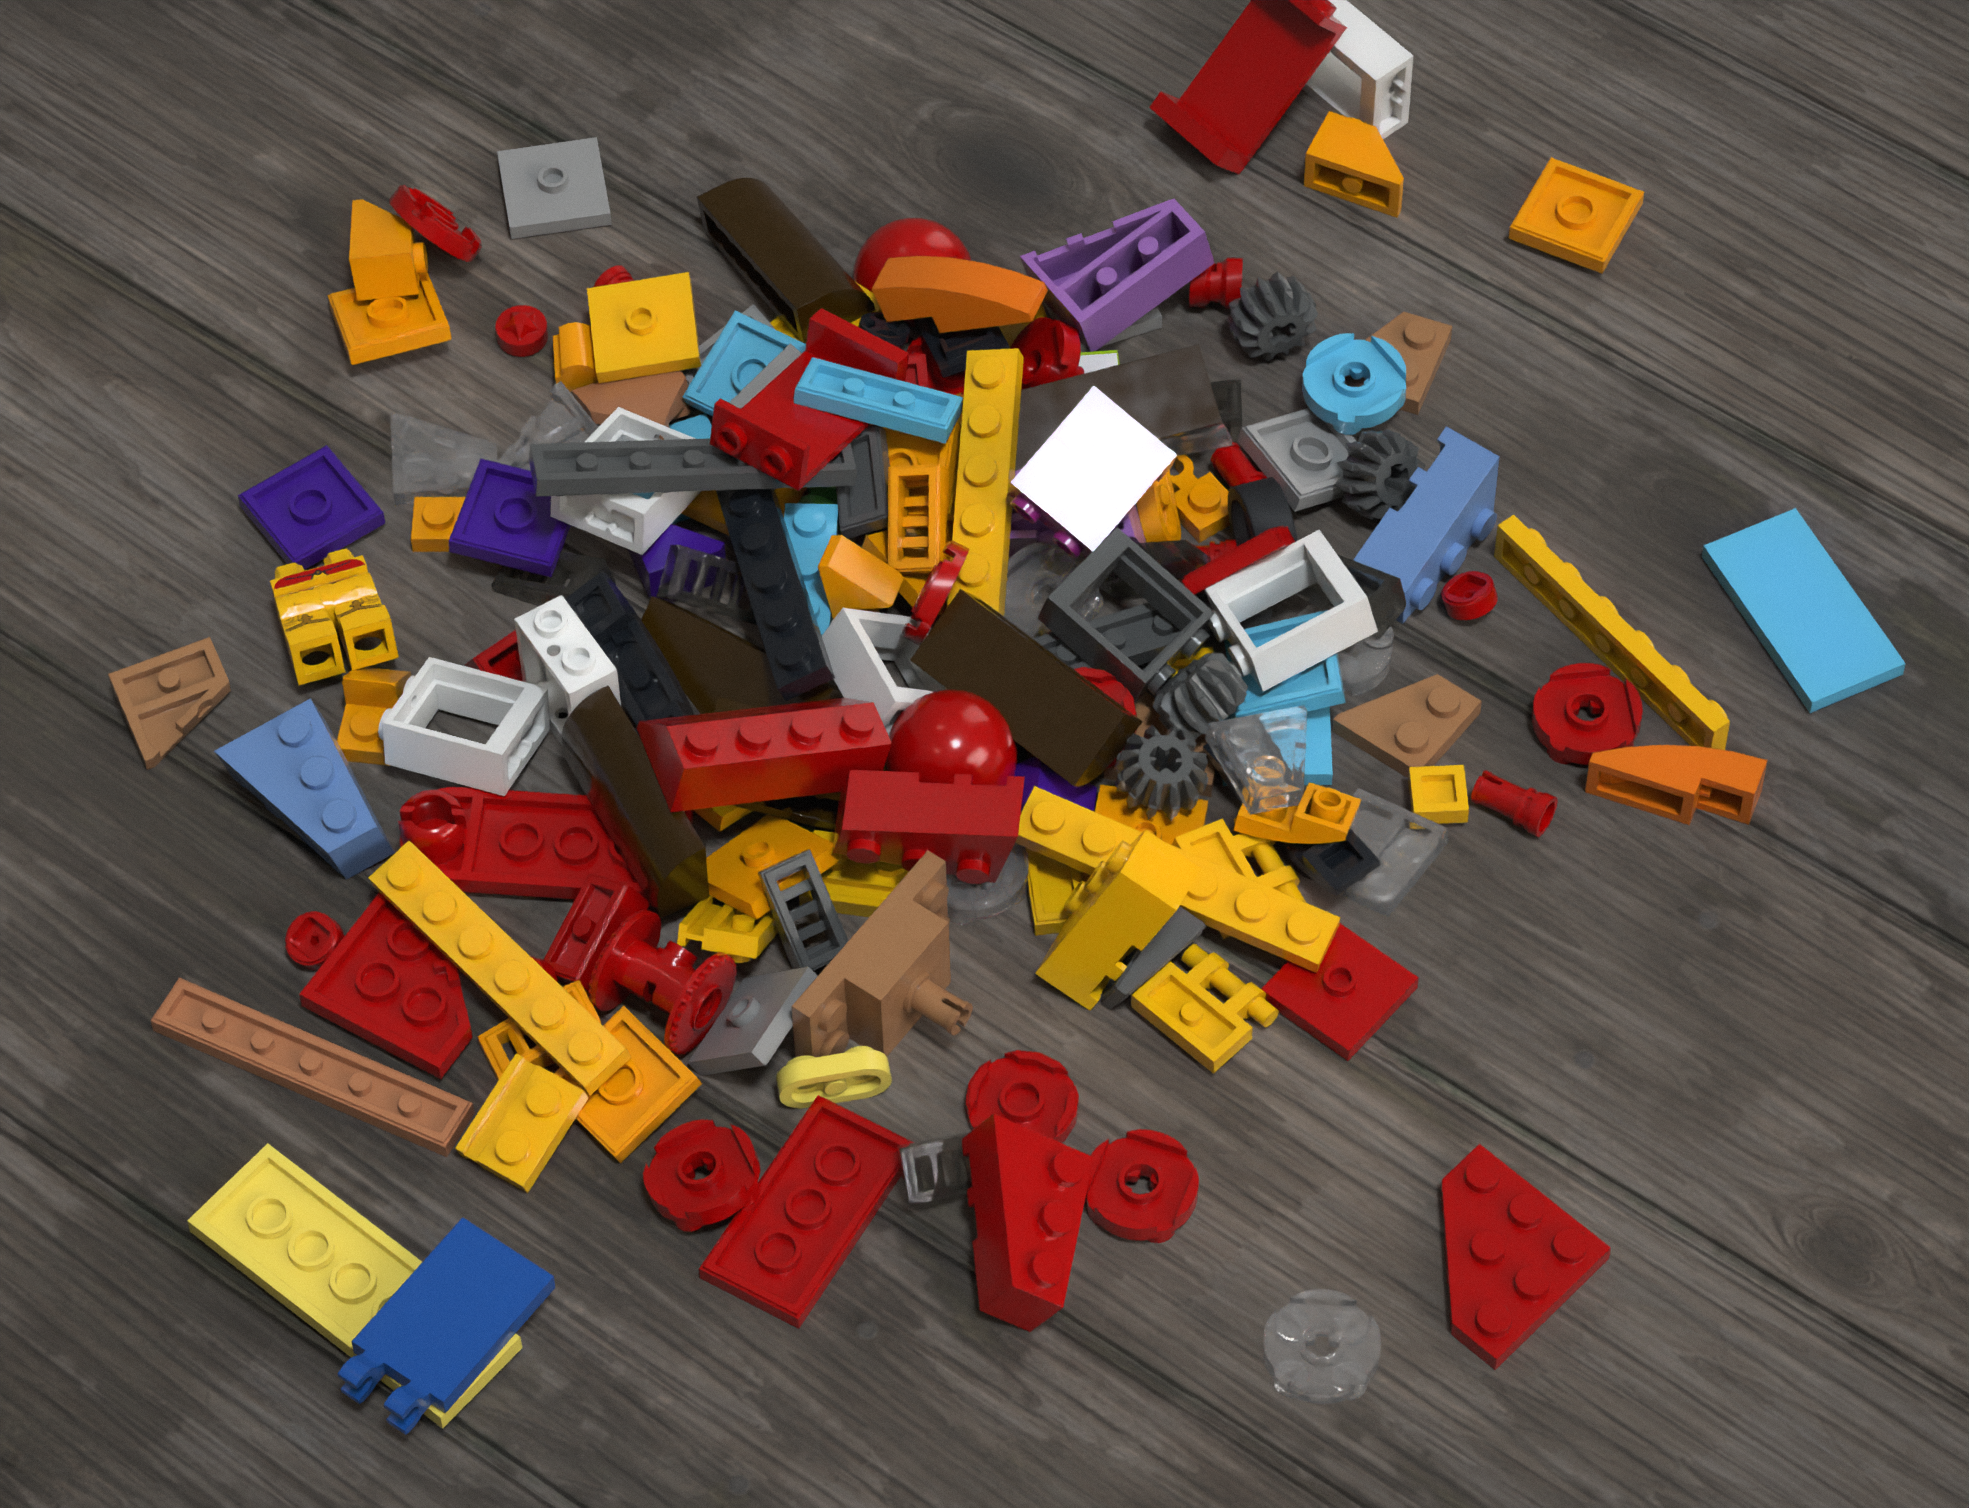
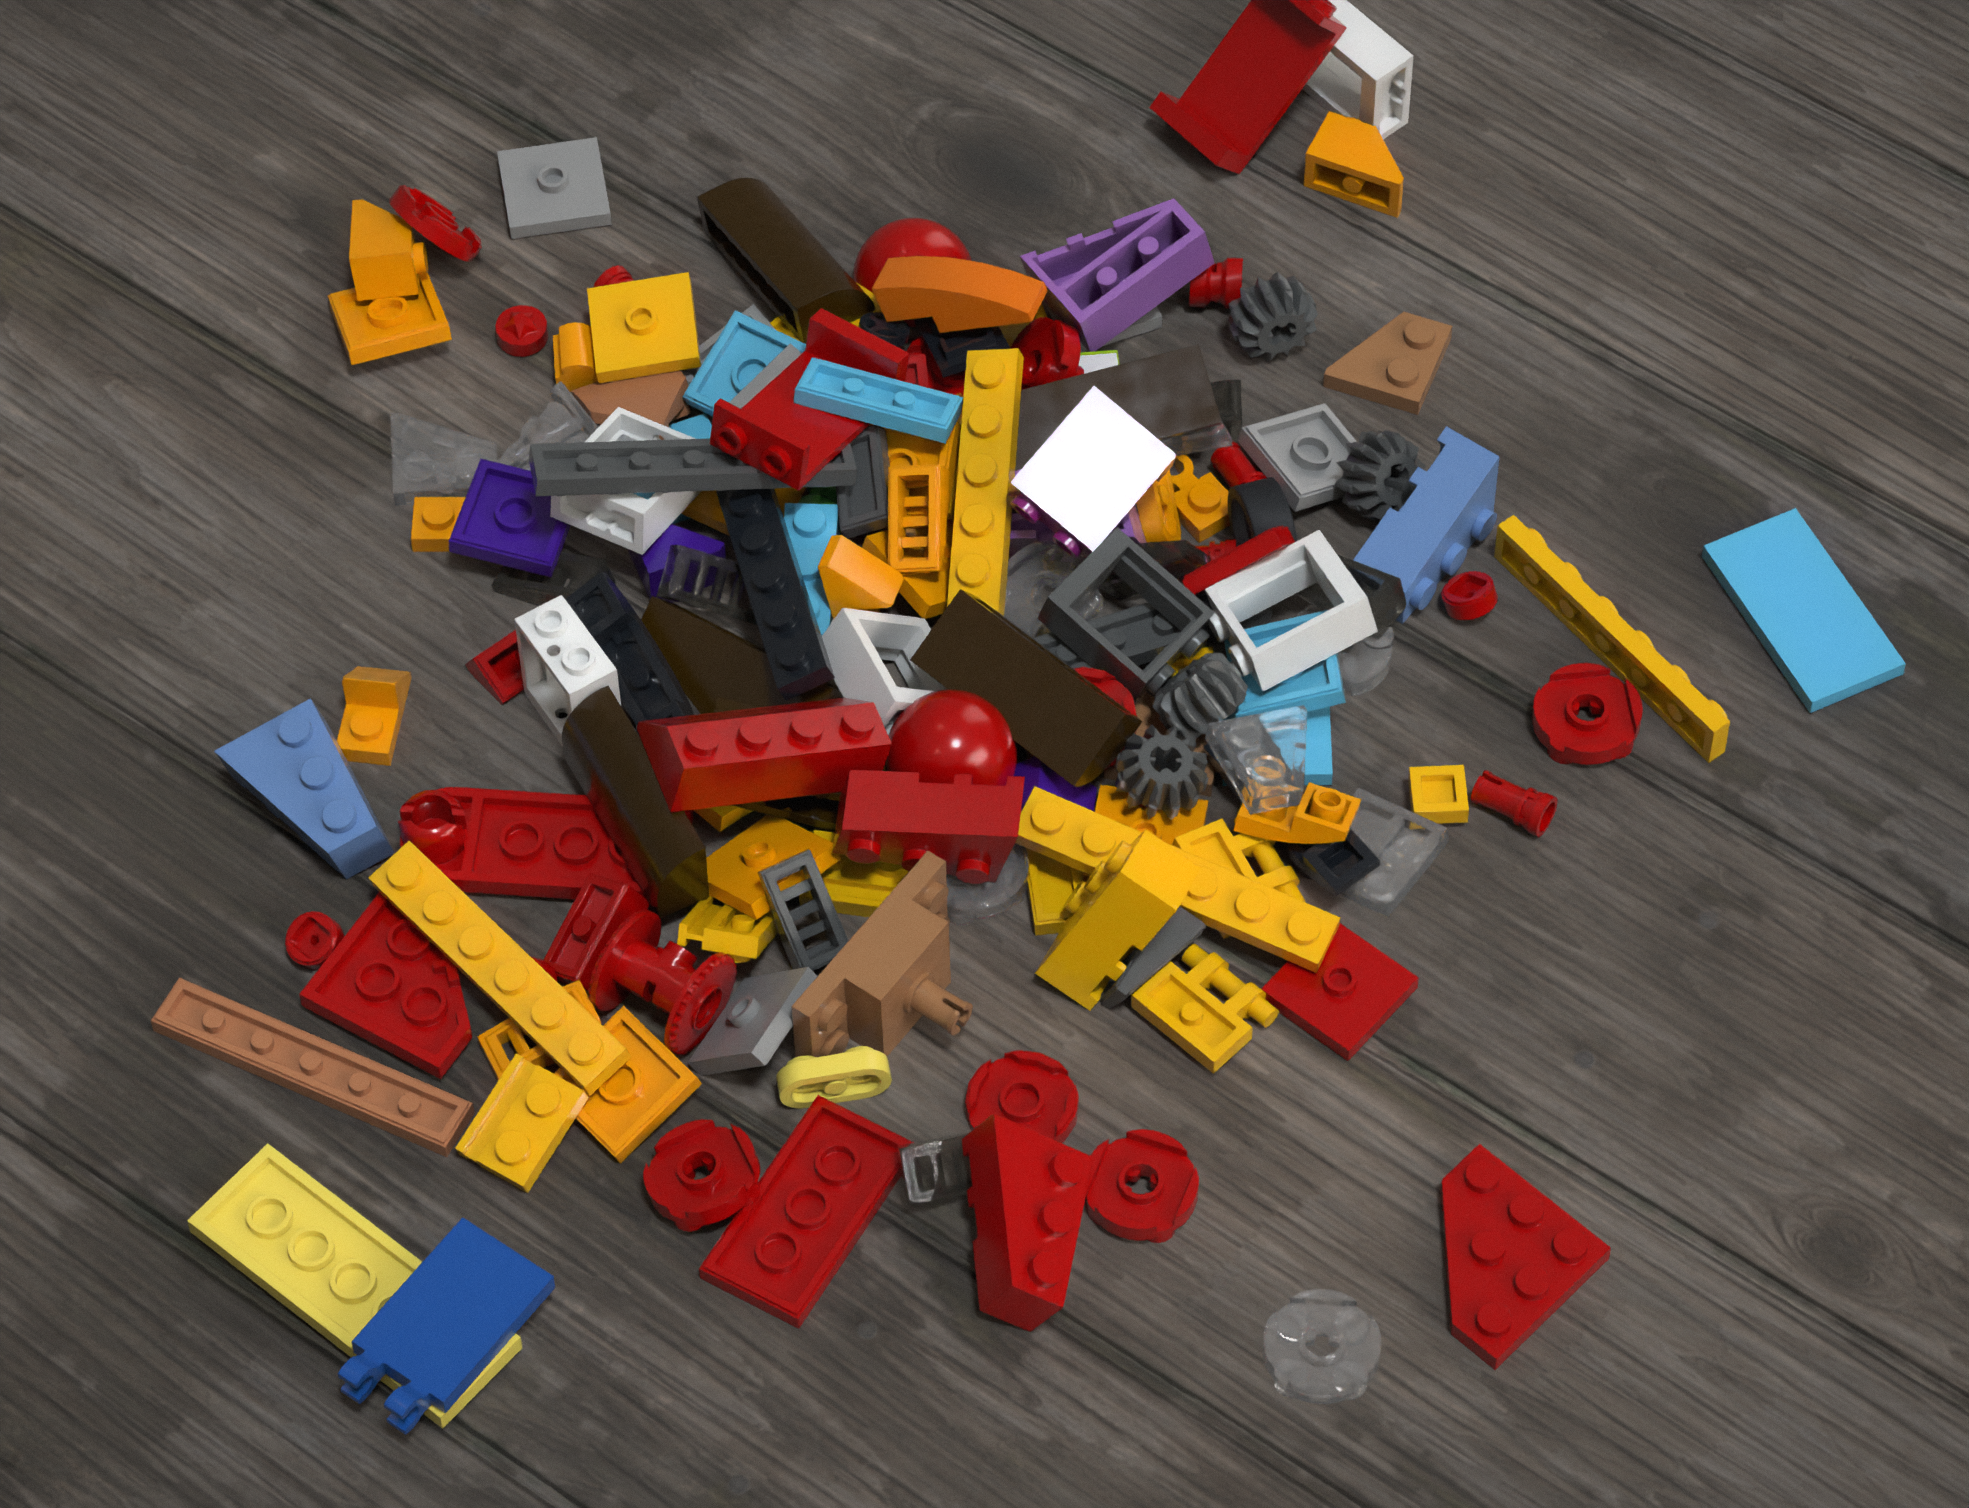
(169, 696): medium nougat wing -> none
(311, 508): dark purple plate -> none
(328, 599): yellow hips -> none
(493, 767): white window -> none
(935, 592): red tile -> none
(1354, 407): medium azure plate -> none
(1410, 724): medium nougat wing -> none
(1576, 215): light orange plate -> none
(1678, 780): orange slope -> none

